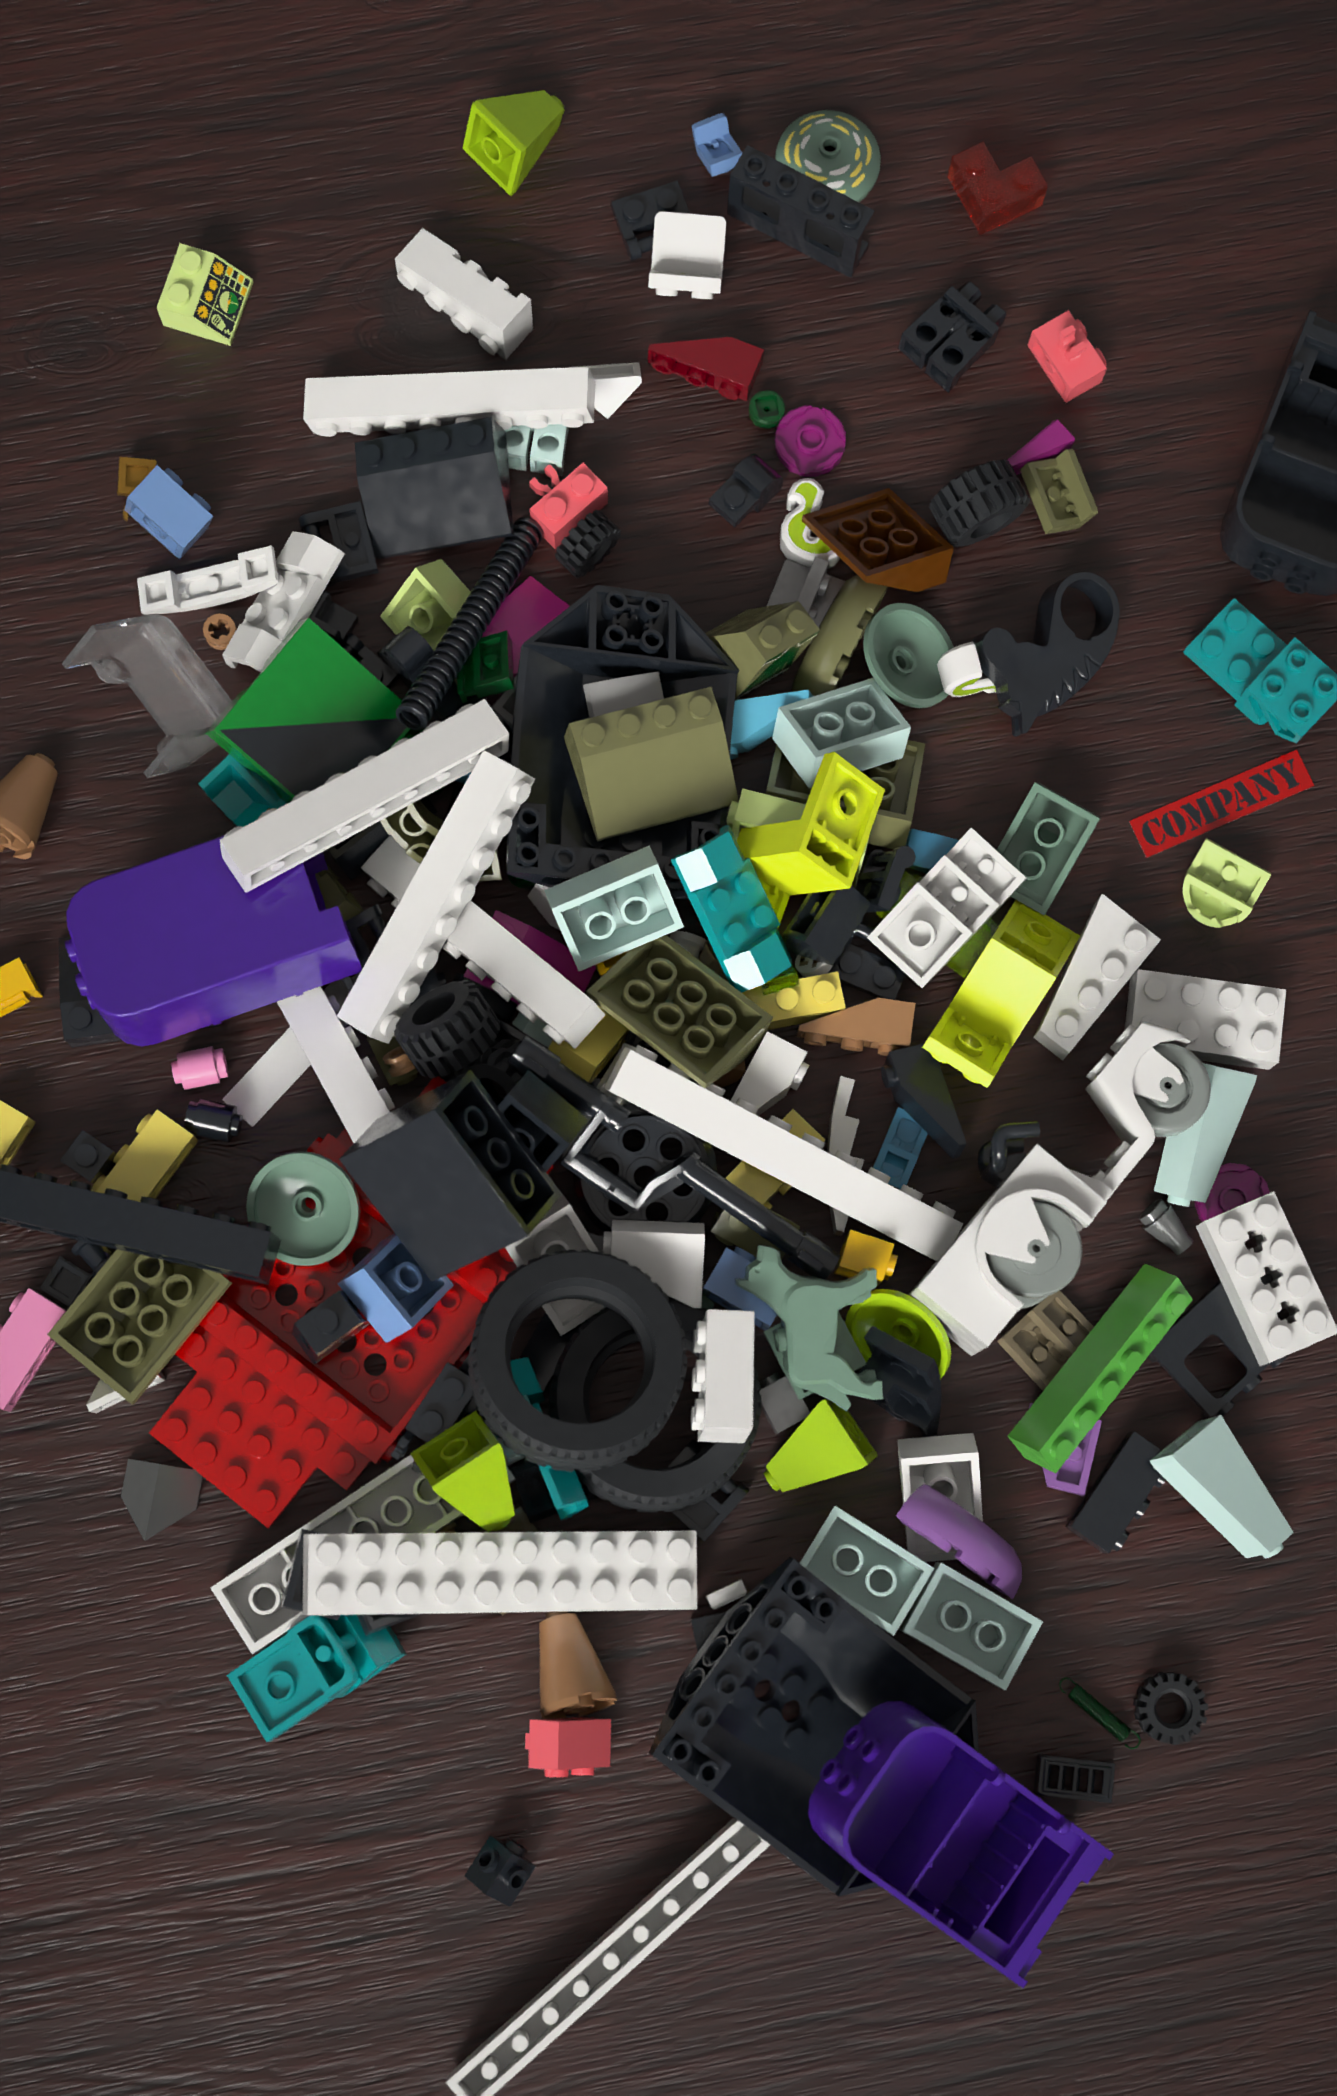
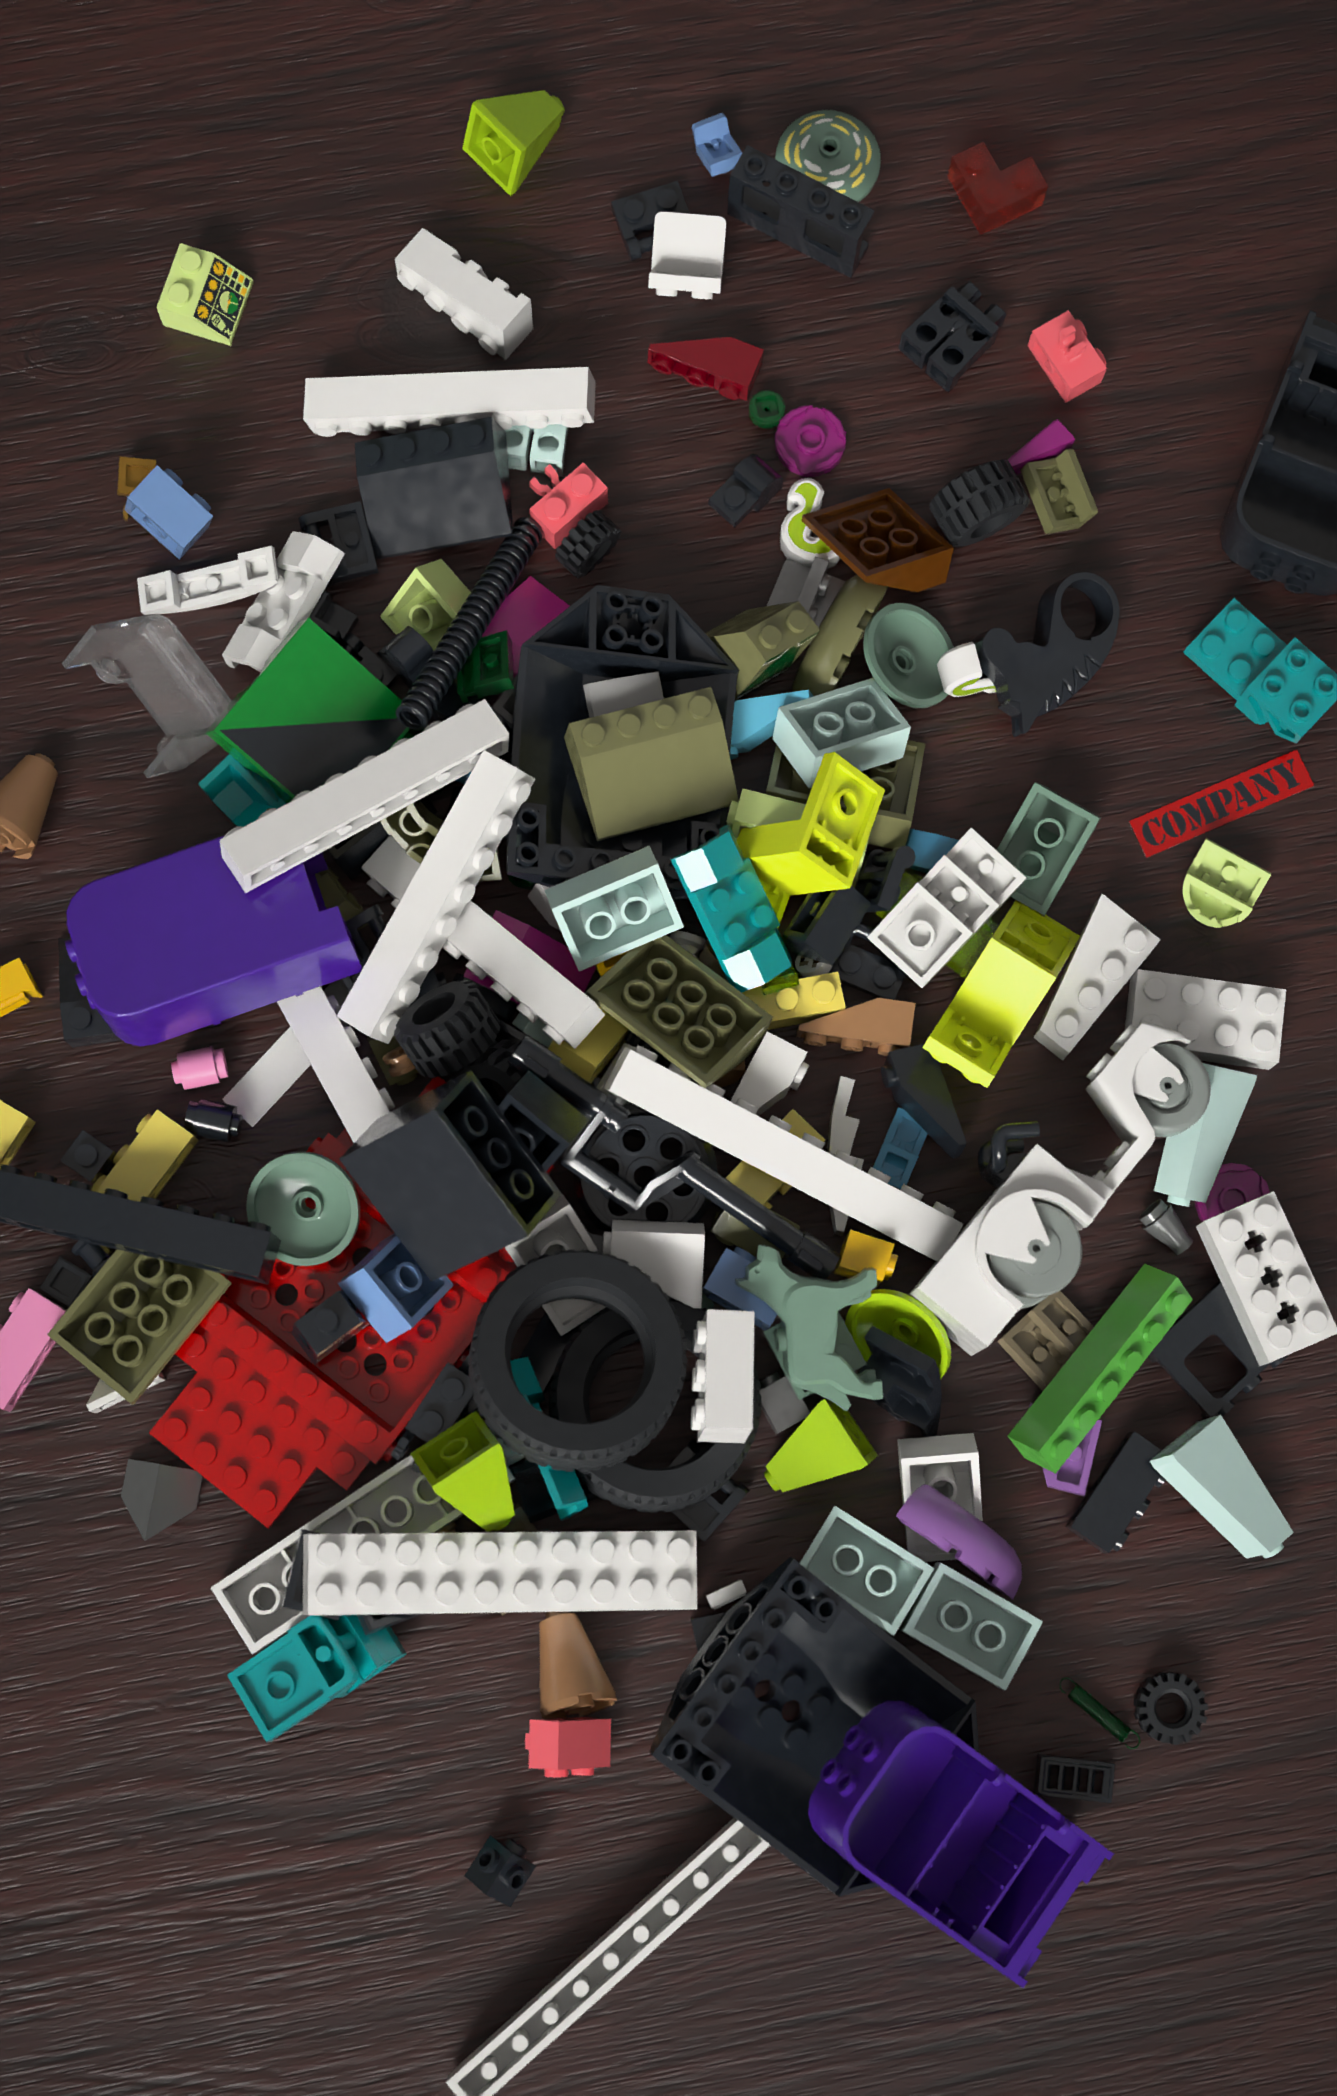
(216, 621): medium nougat bush -> none
(614, 385): white slope -> none

